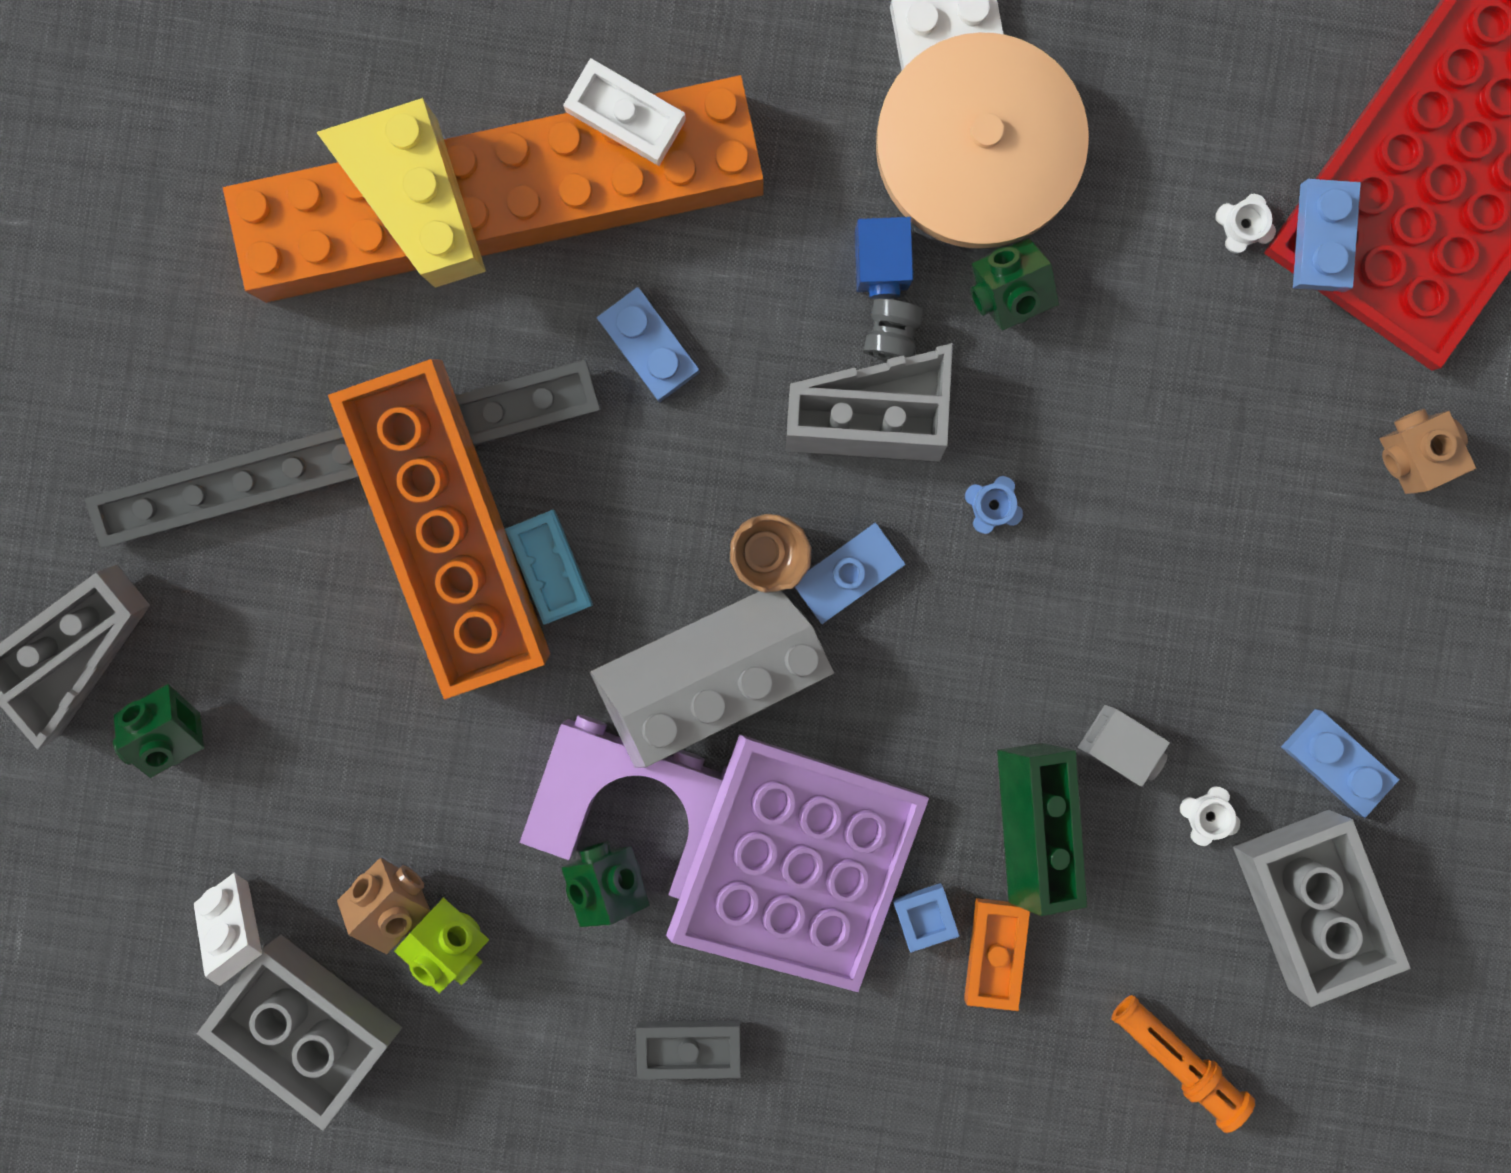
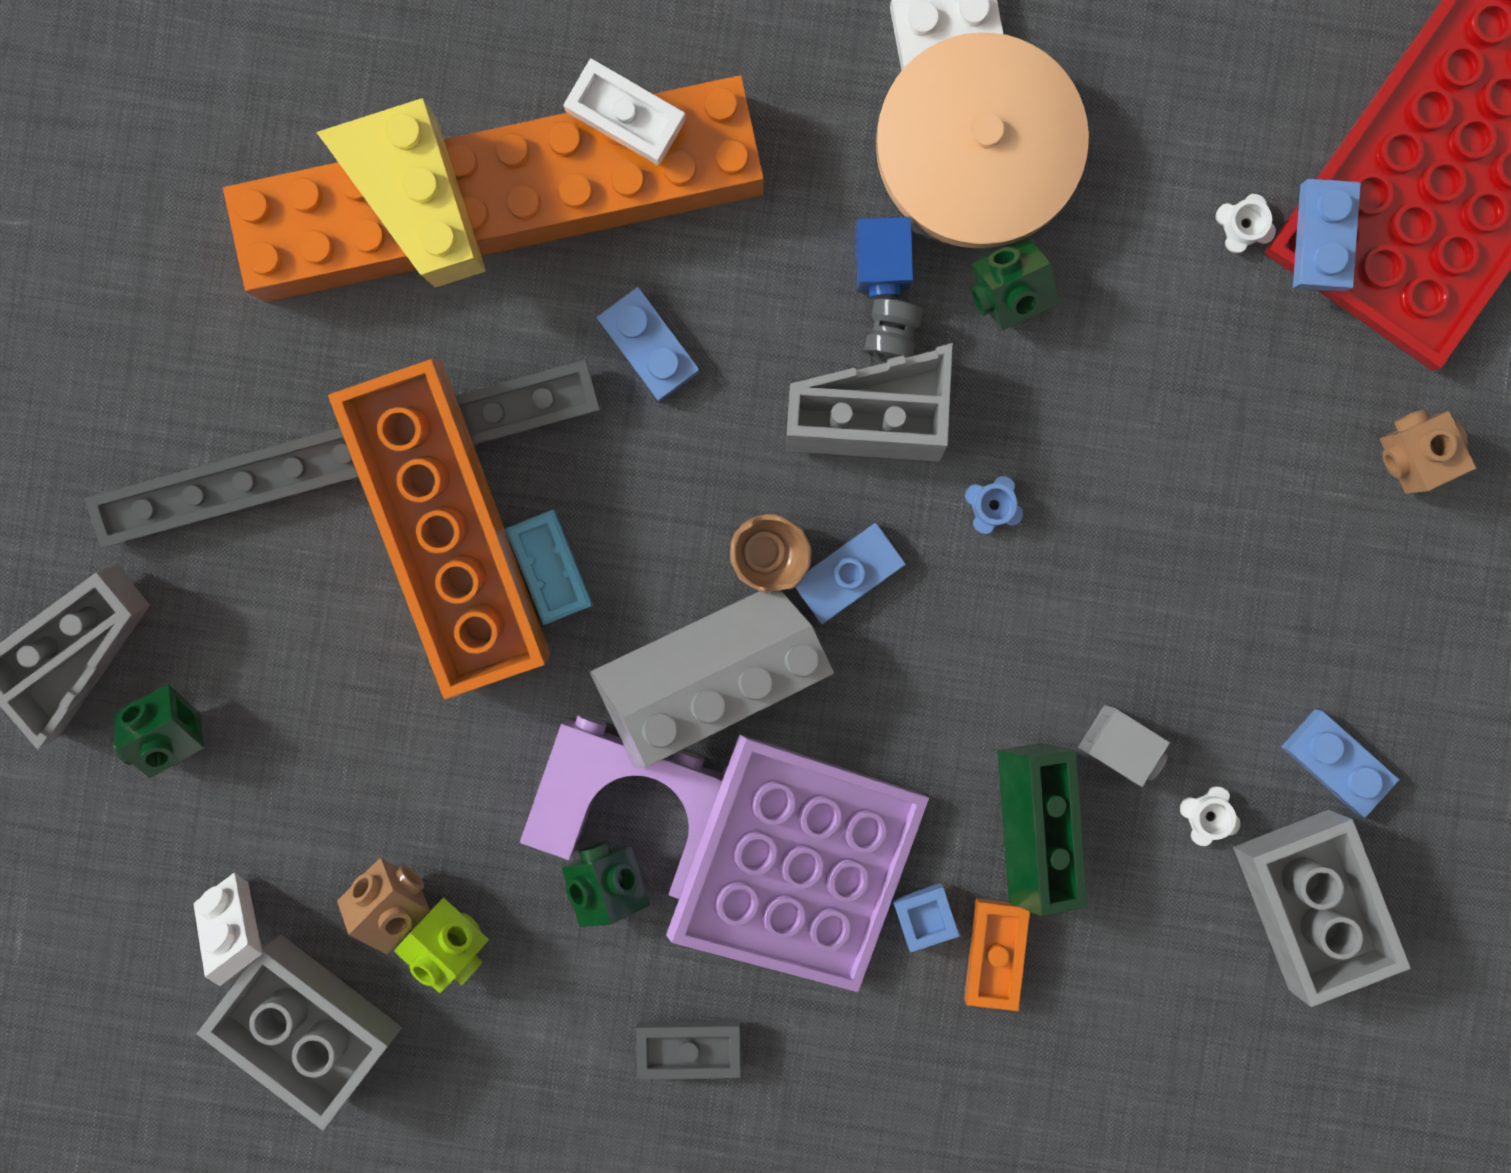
(1204, 1079): orange pin -> none

